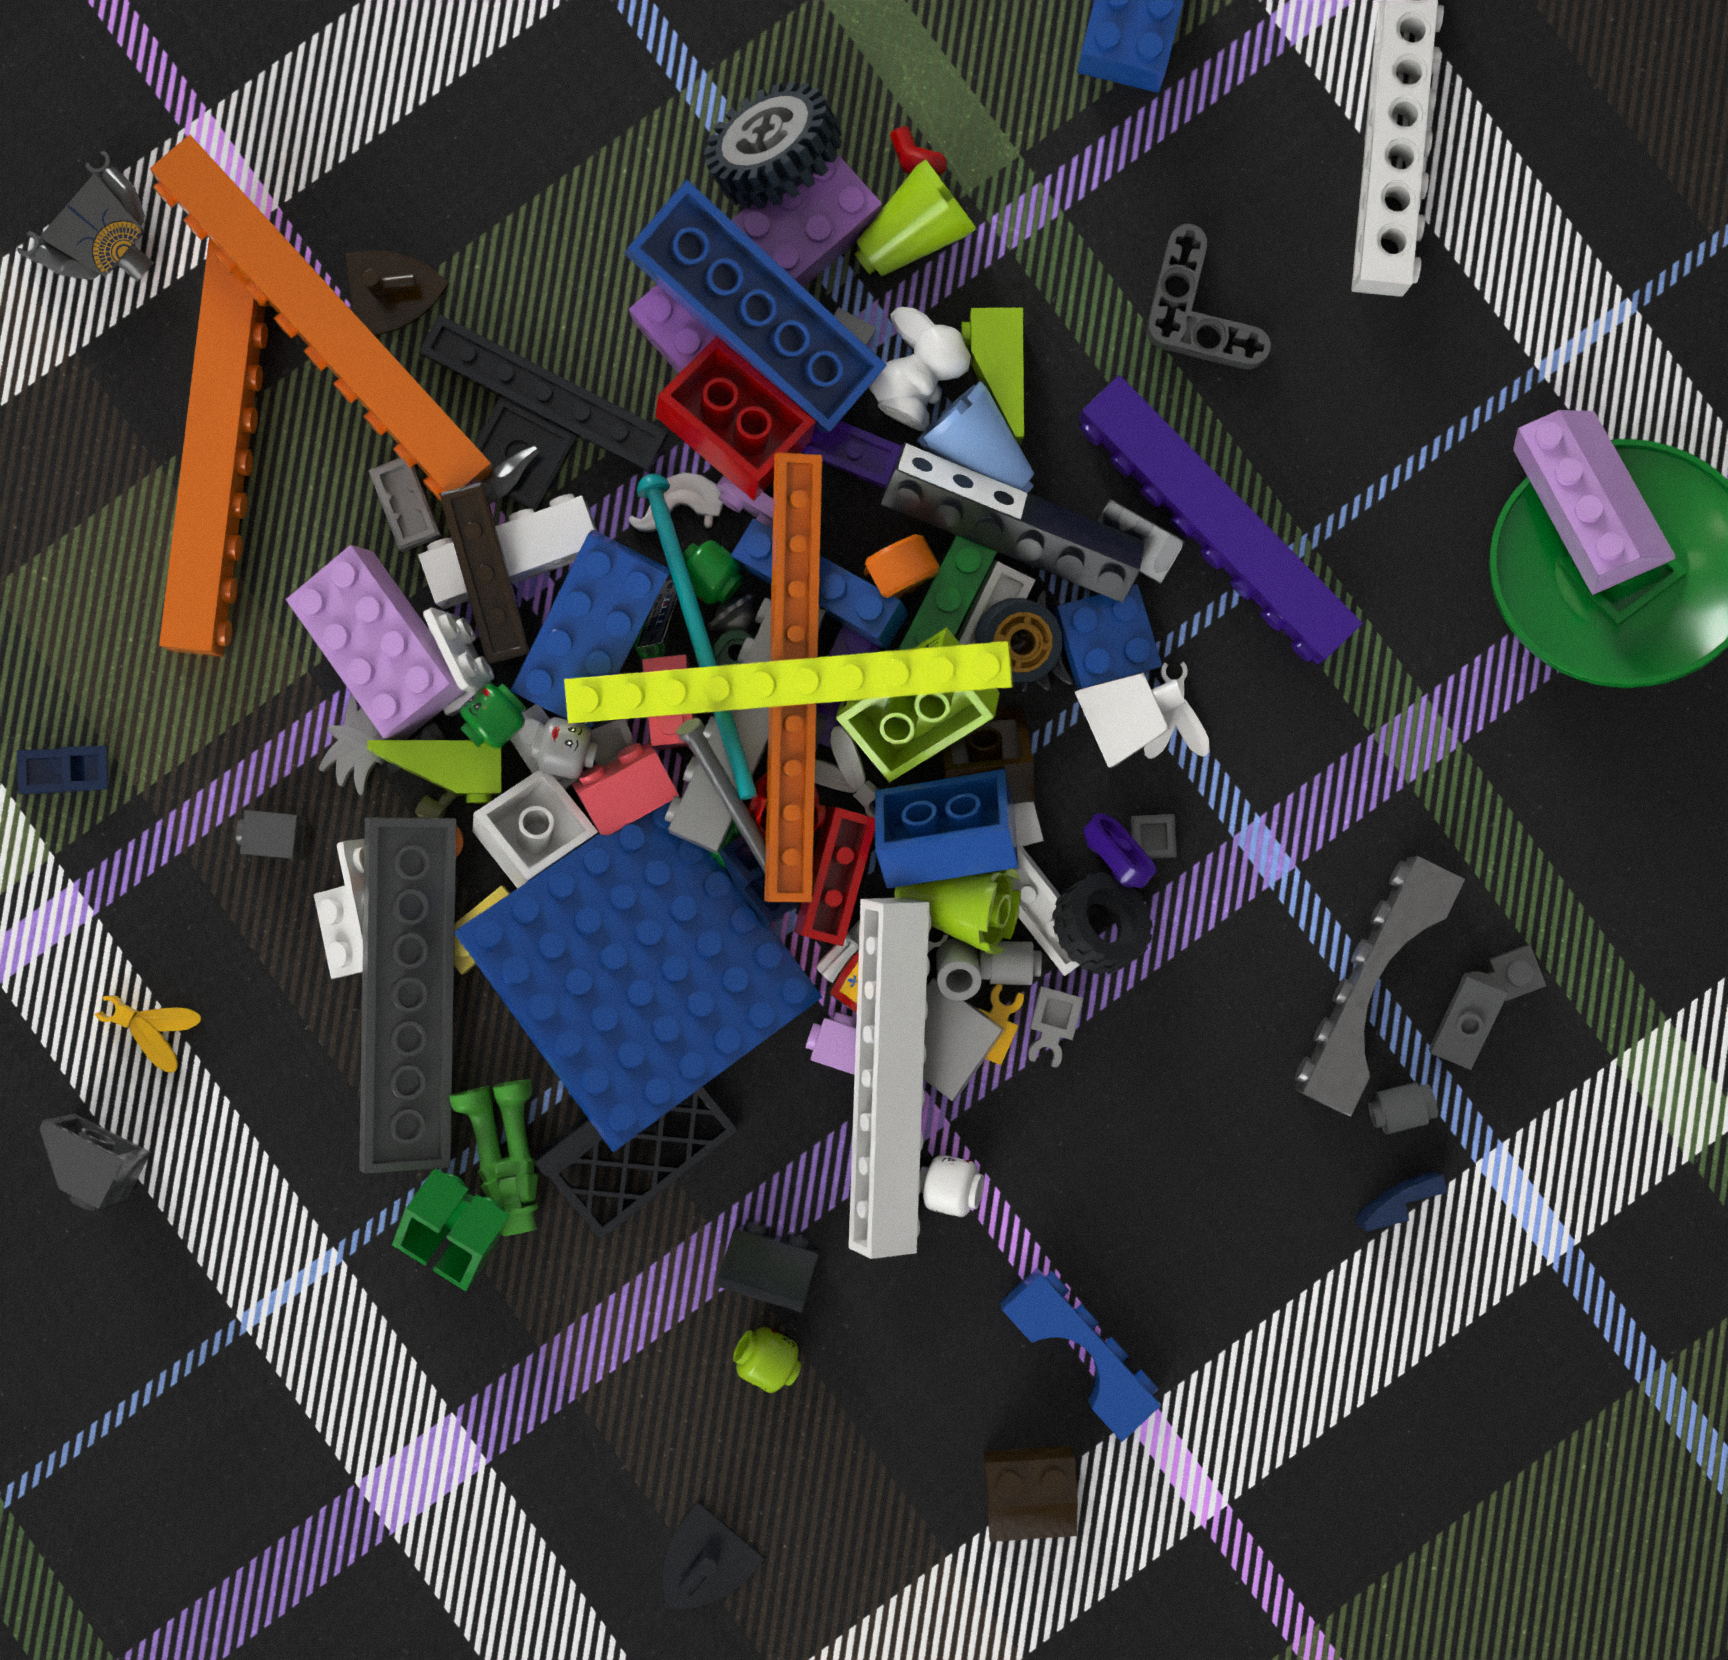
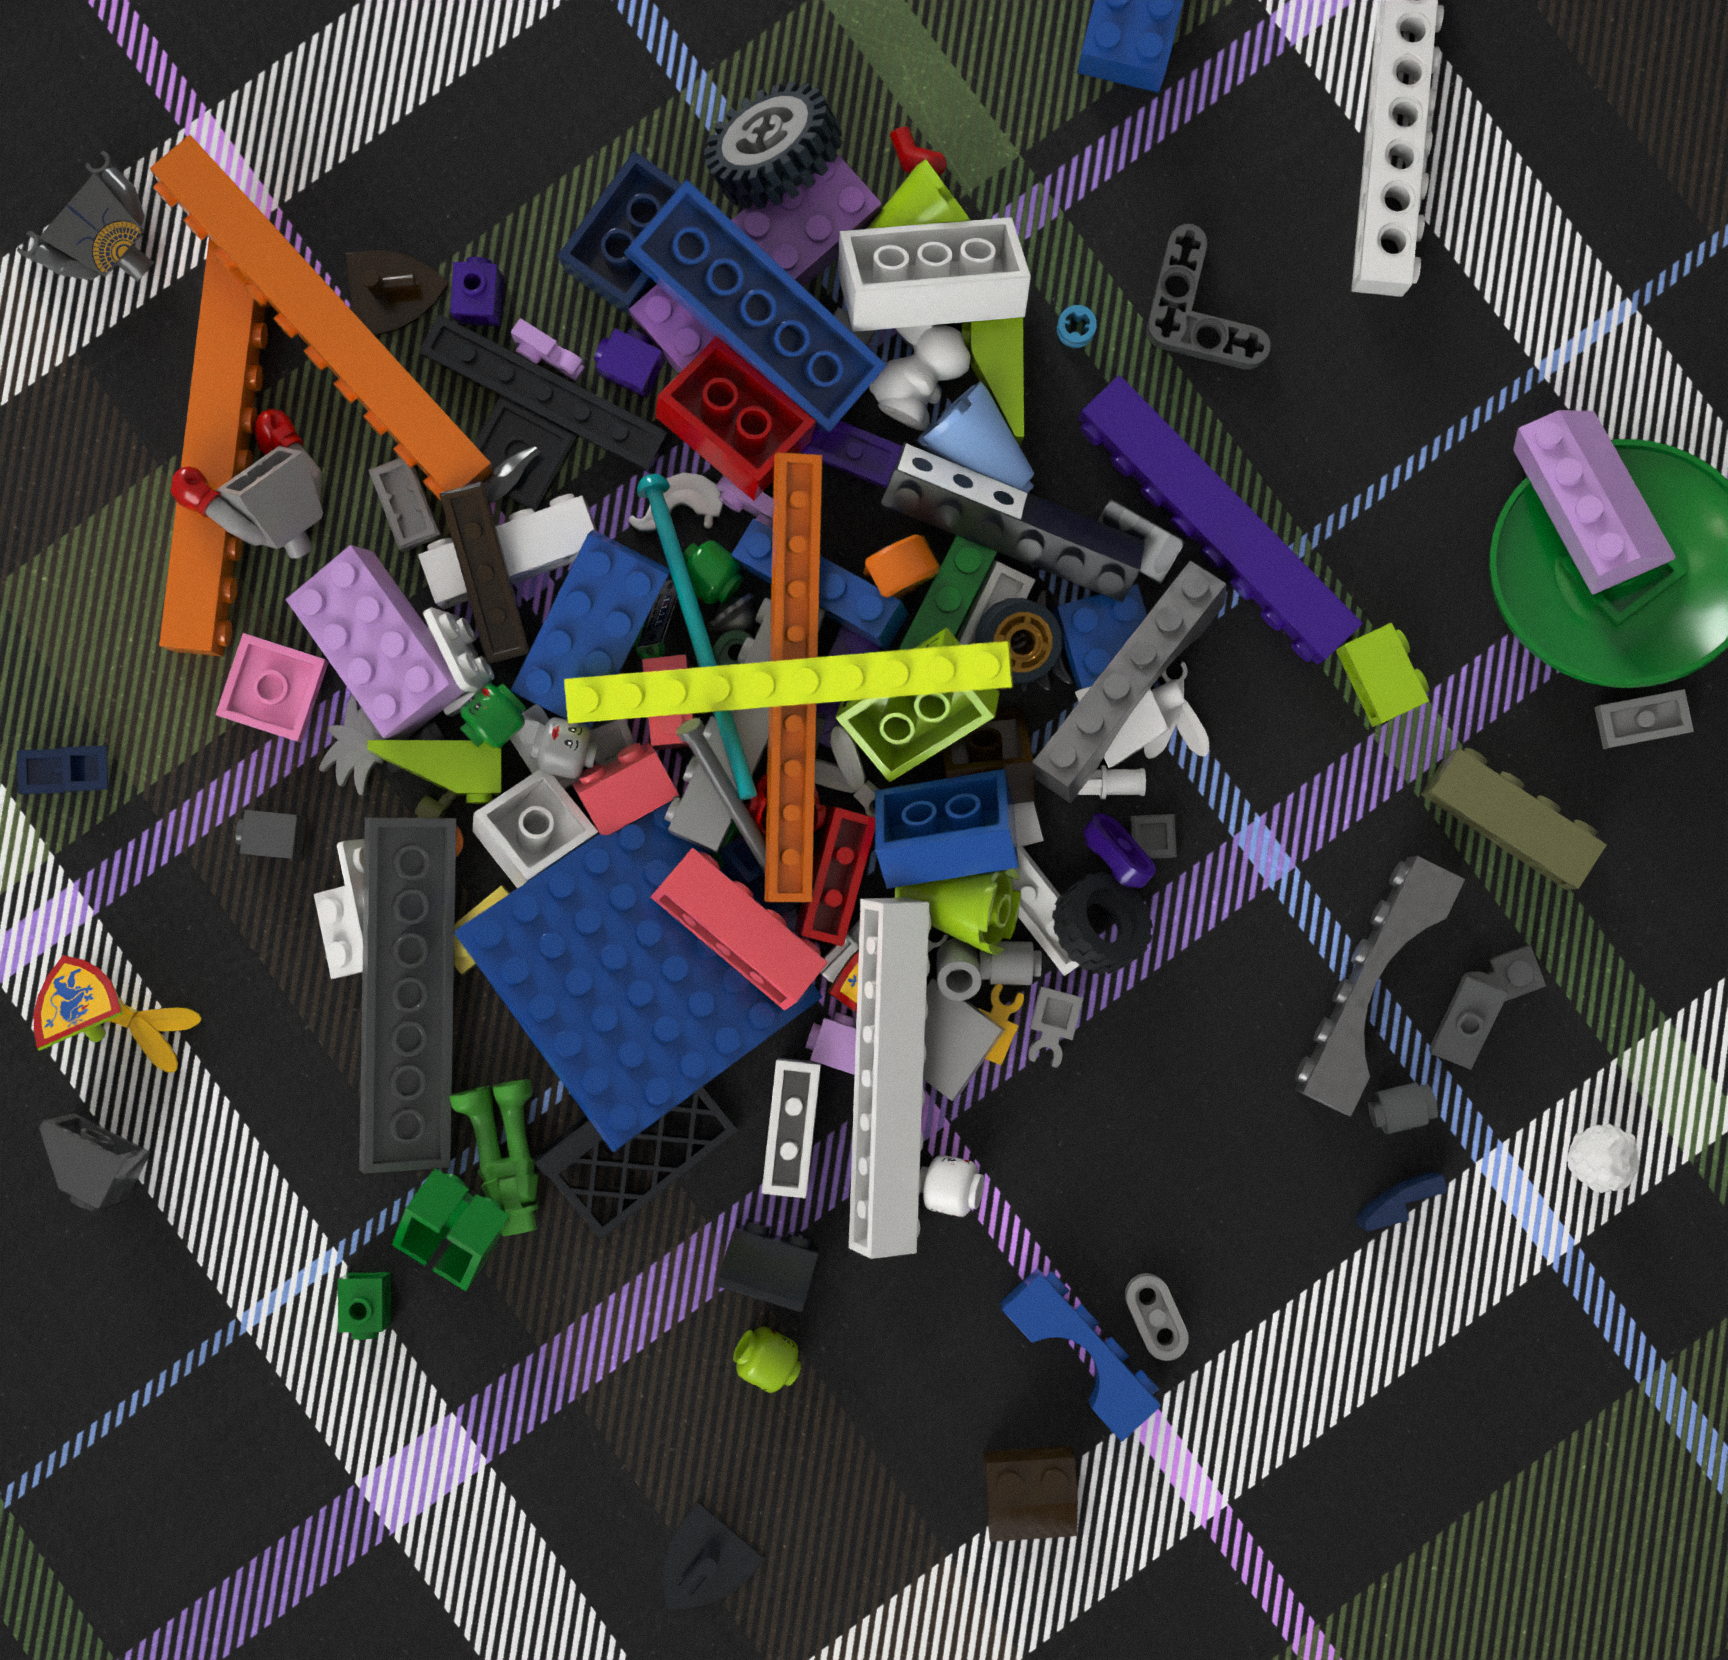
(74, 1001): none -> shield
(268, 500): none -> light grey torso
(272, 687): none -> bright pink plate
(364, 1304): none -> green brick
(476, 292): none -> dark purple brick
(539, 347): none -> lavender plate
(620, 214): none -> dark blue brick
(629, 361): none -> dark purple brick
(740, 928): none -> coral brick
(791, 1127): none -> white brick
(933, 274): none -> white brick
(1074, 339): none -> dark azure bush
(1094, 723): none -> flat silver arch
(1115, 782): none -> white axle
(1156, 1315): none -> light grey plate
(1383, 674): none -> lime brick
(1513, 818): none -> olive brick
(1604, 1158): none -> white piece
(1644, 719): none -> light grey plate

